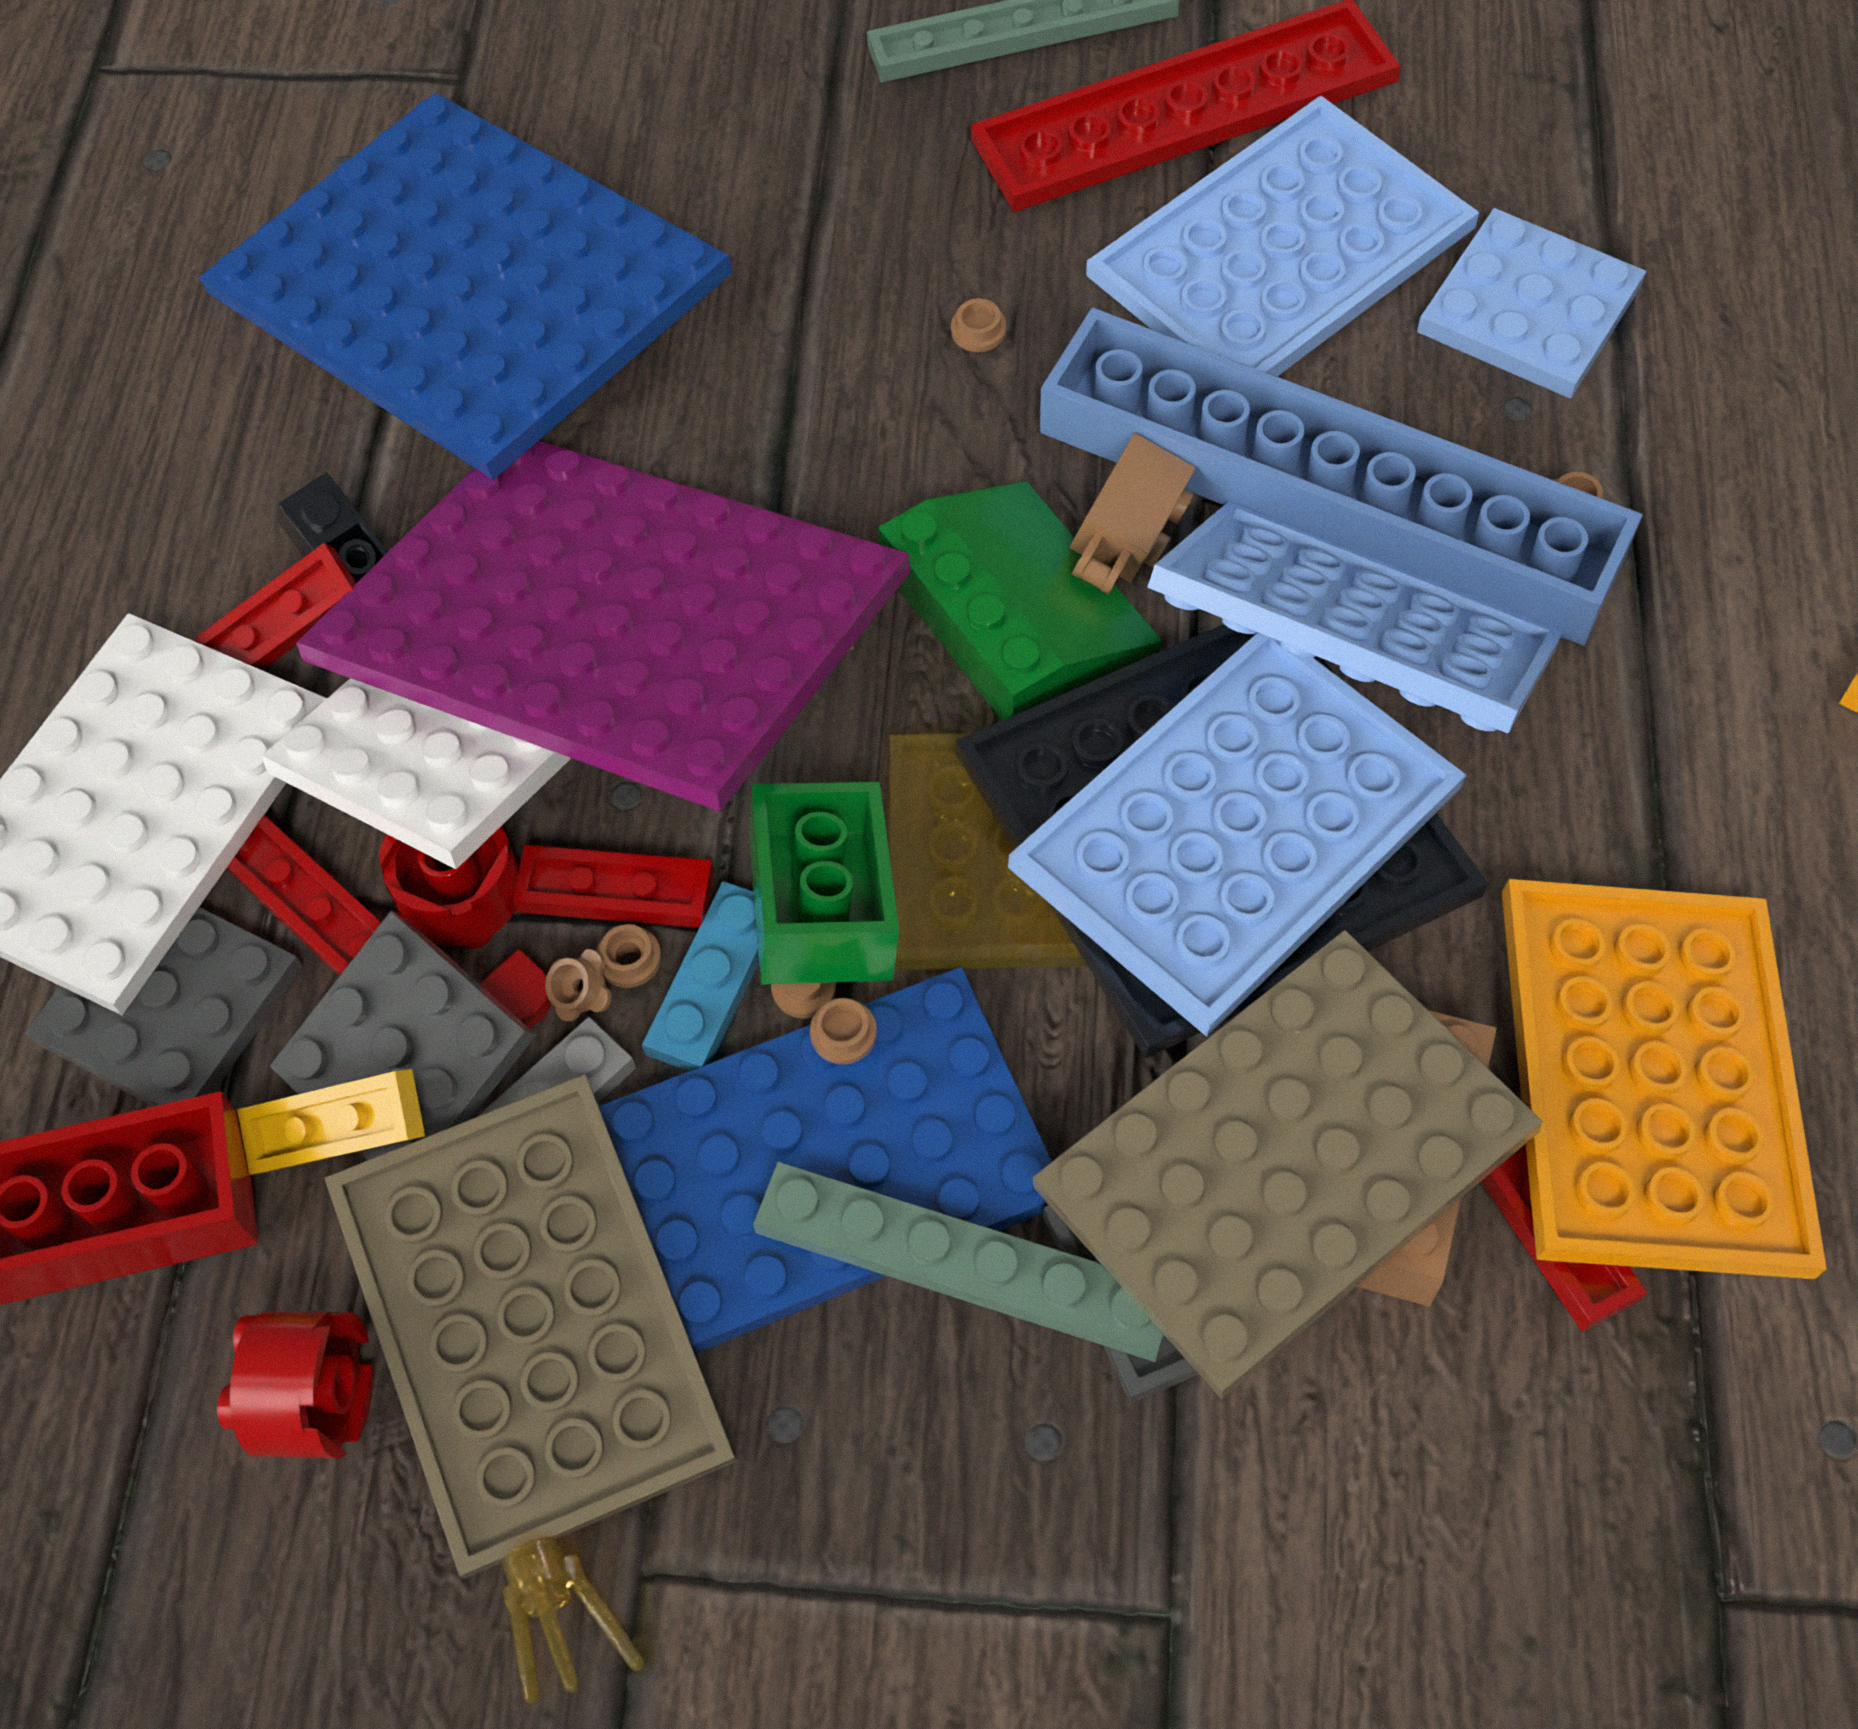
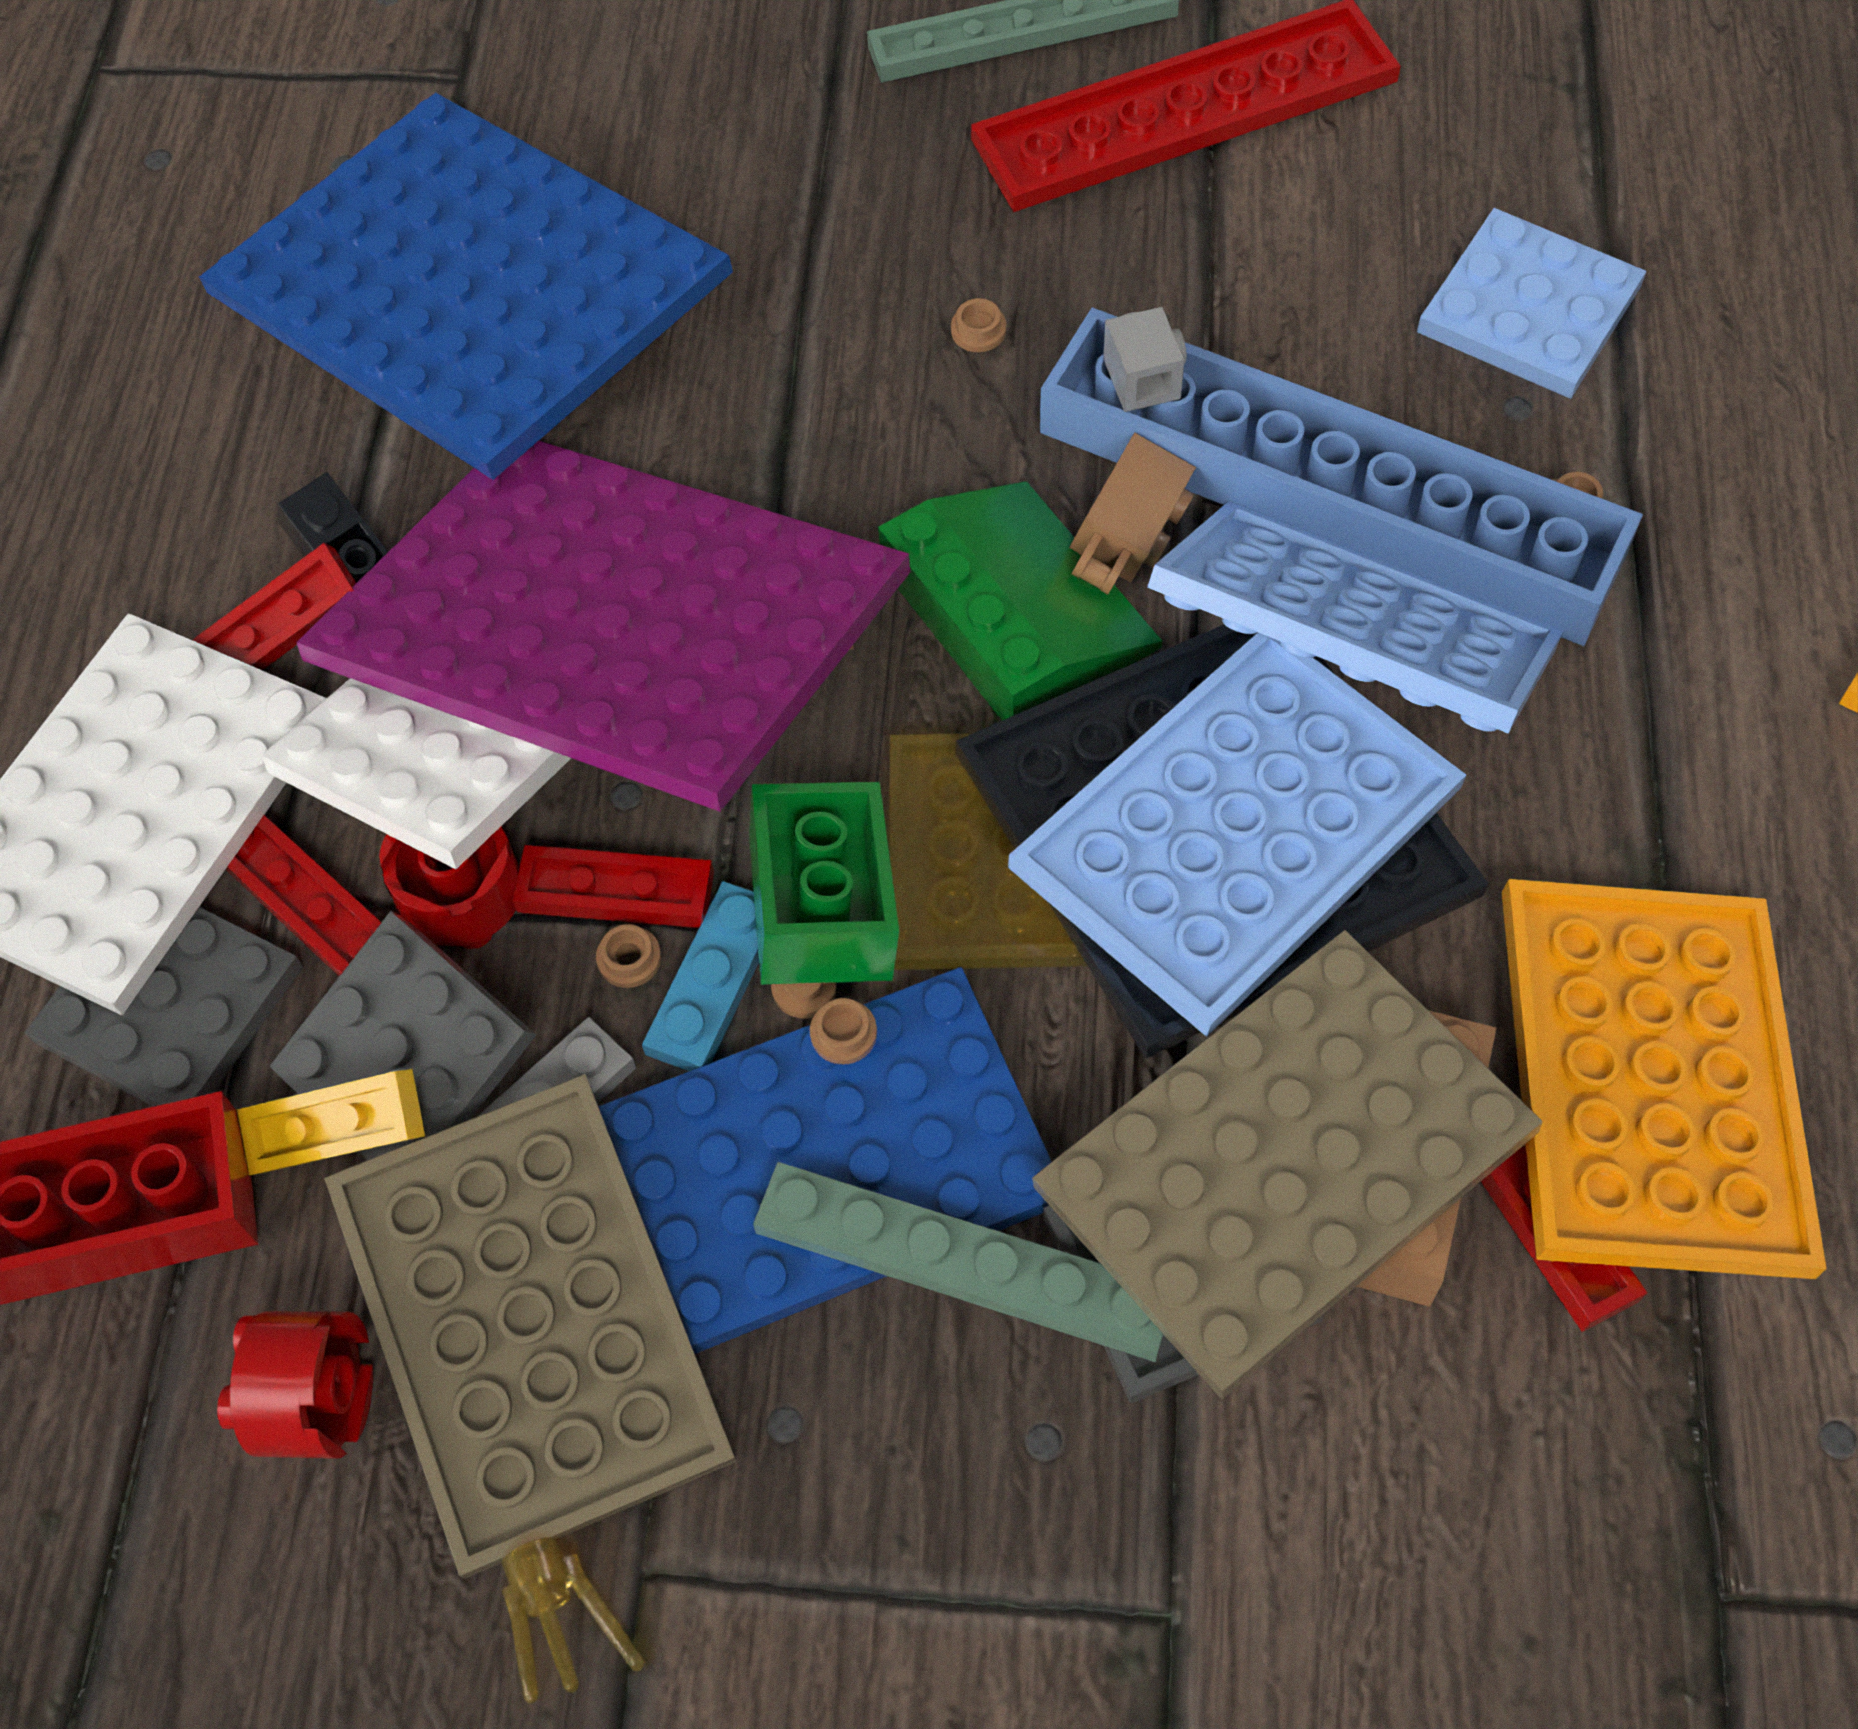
(520, 988): red tile -> none
(564, 980): medium nougat plate -> none
(1144, 358): none -> light grey brick
(1283, 242): light blue plate -> none

